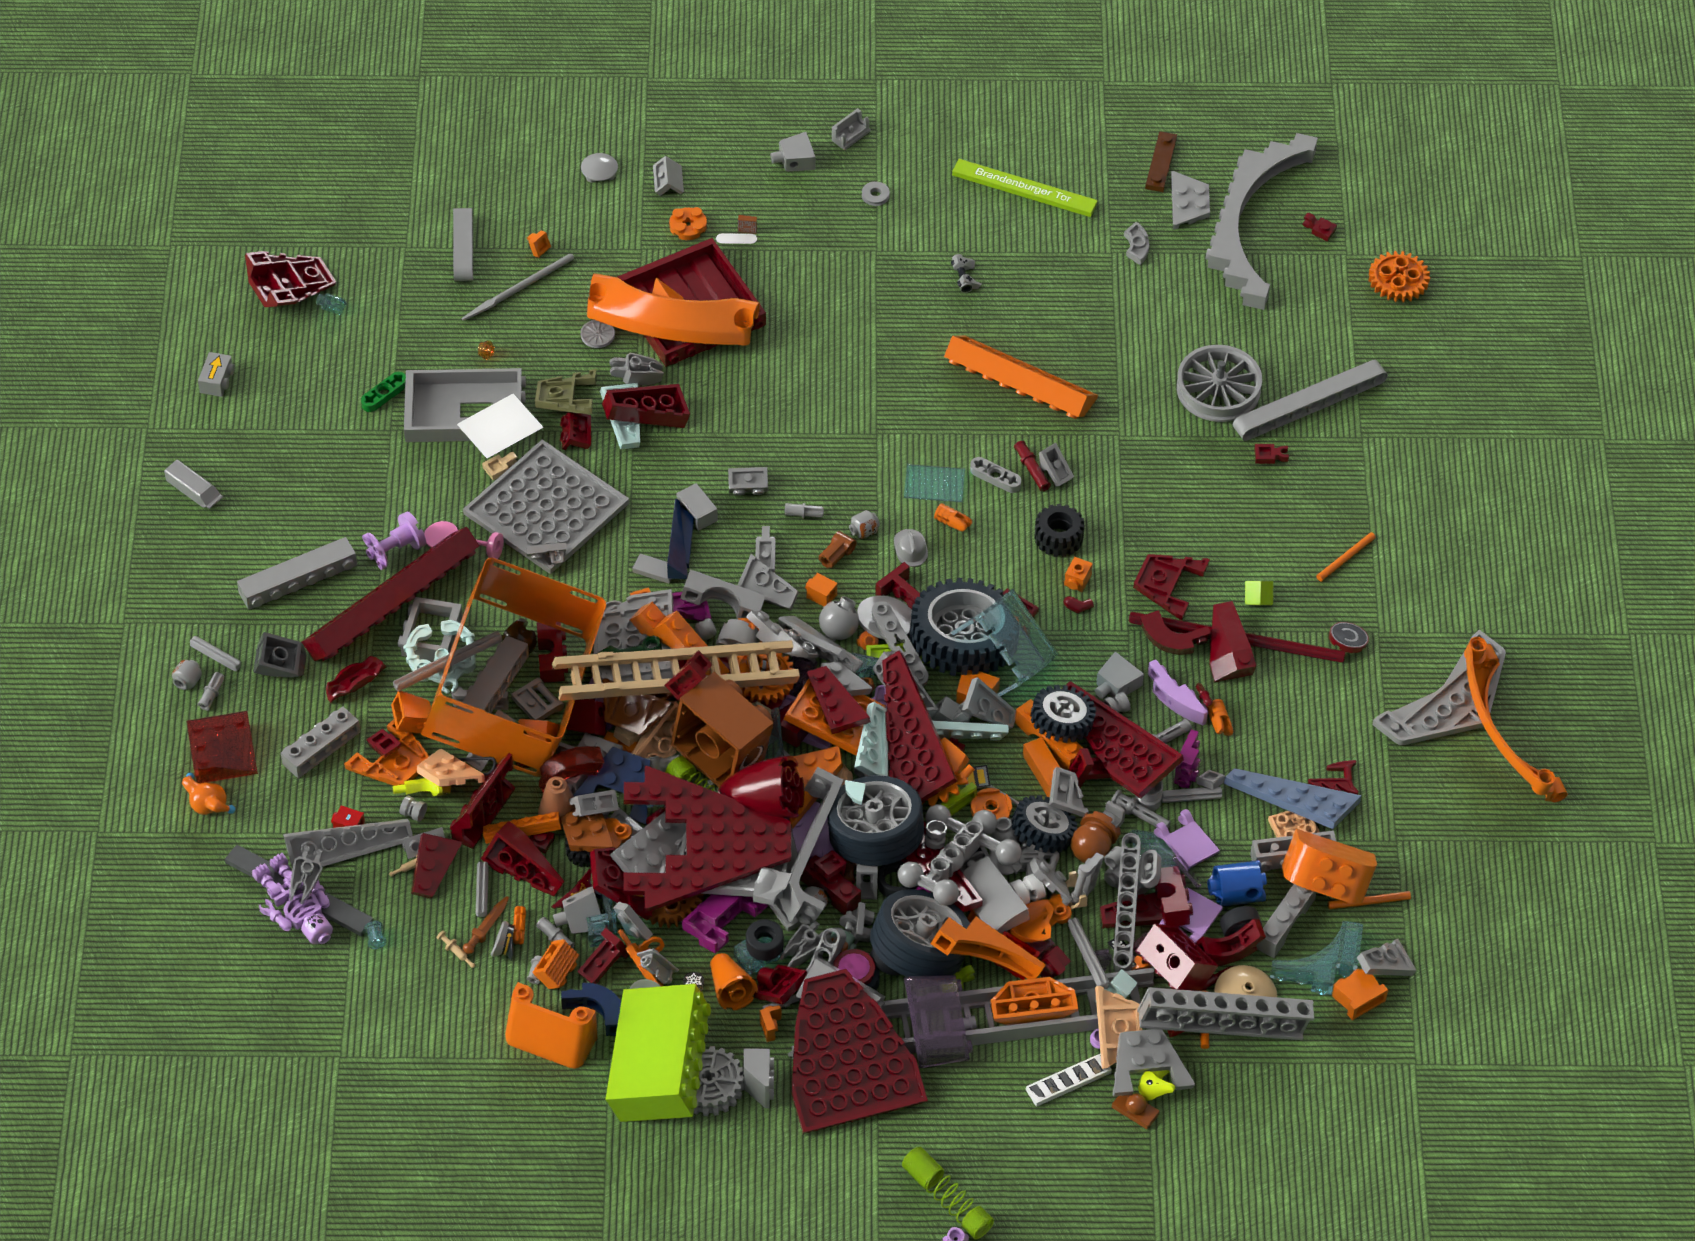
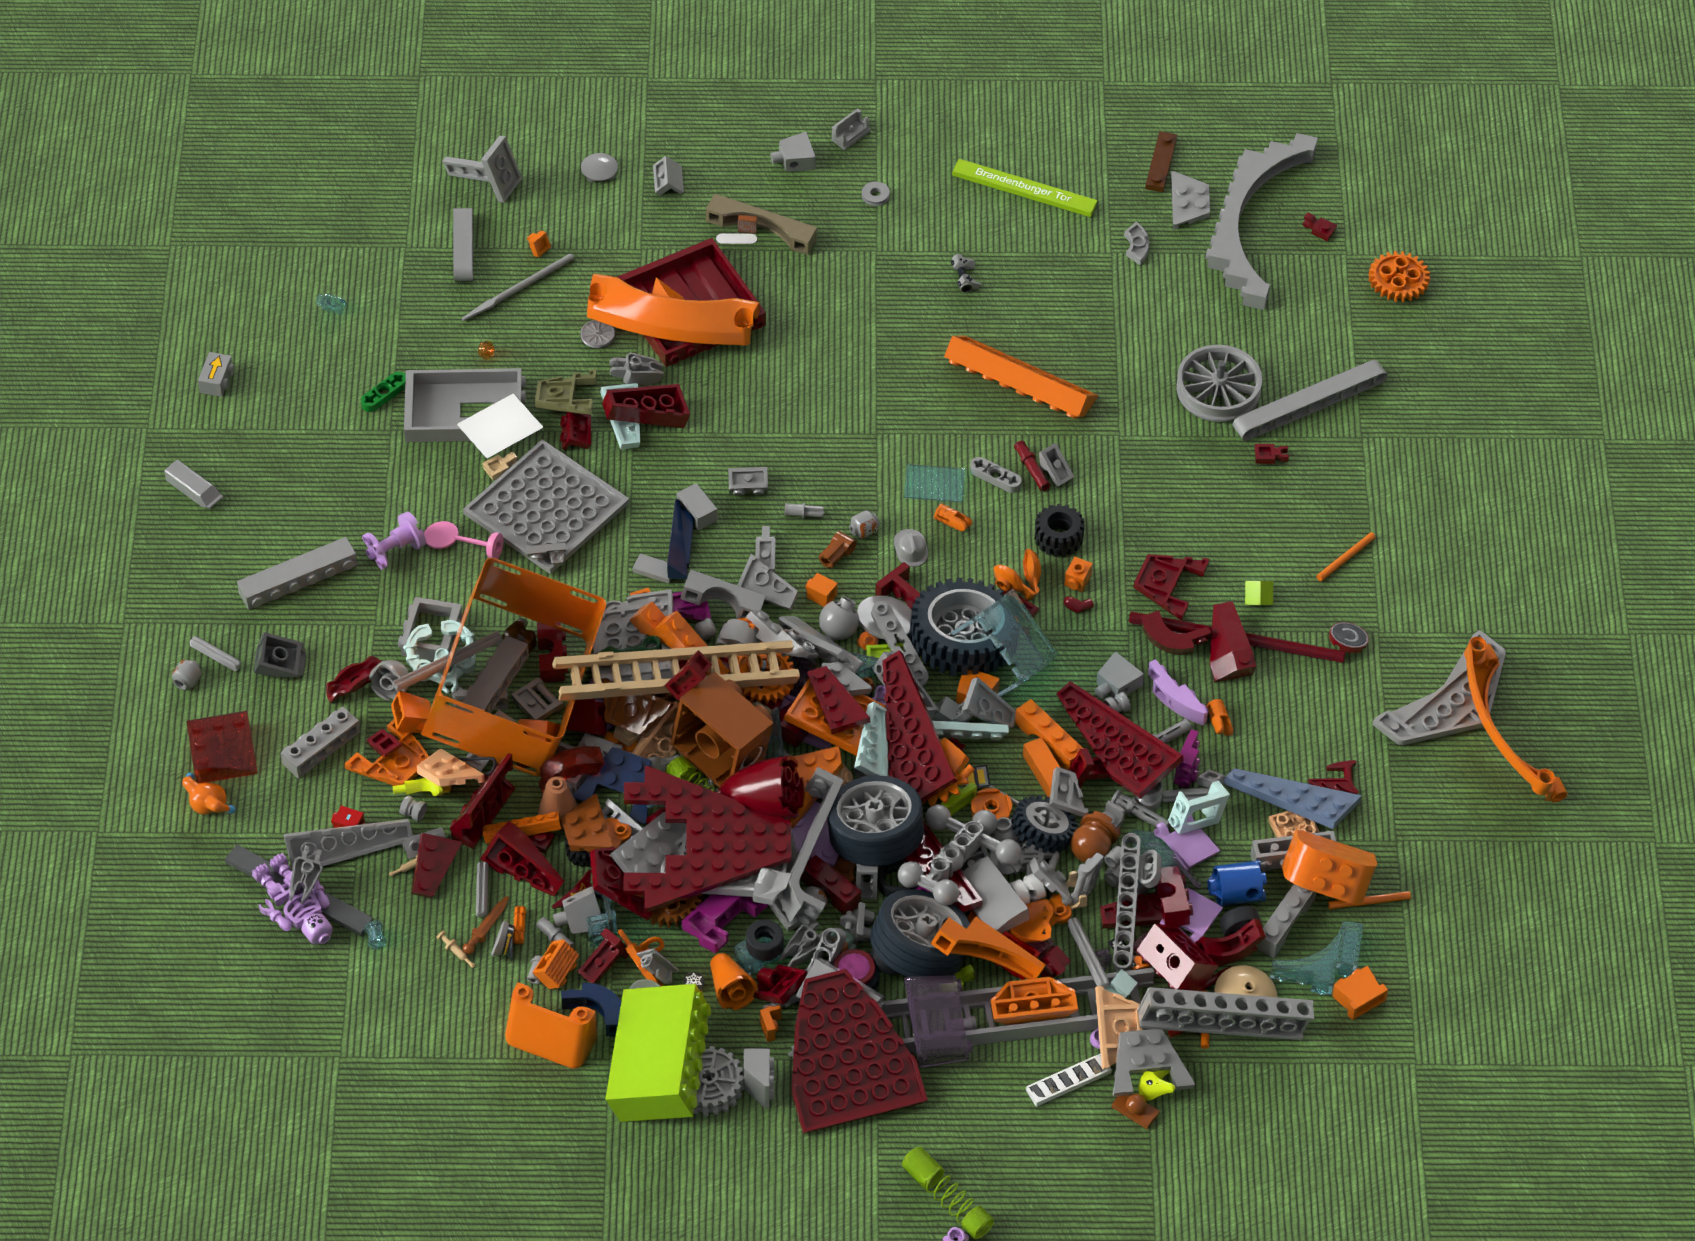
(211, 691): light grey axle -> none
(286, 279): dark red wedge -> none
(383, 677): none -> light grey cylinder
(391, 594): dark red brick -> none
(496, 167): none -> light grey piece
(595, 803): light grey hinge -> none
(631, 922): light grey wing -> none
(697, 221): orange plate -> none
(797, 235): none -> dark tan arch
(830, 865): dark red bracket -> none
(855, 791): light aqua tile -> none
(935, 834): light grey wheel -> none
(1008, 579): none -> orange animal
(1063, 713): black wheel -> none
(1204, 695): dark red piece -> none
(1211, 805): none -> light aqua panel
(1387, 960): light grey wing -> none

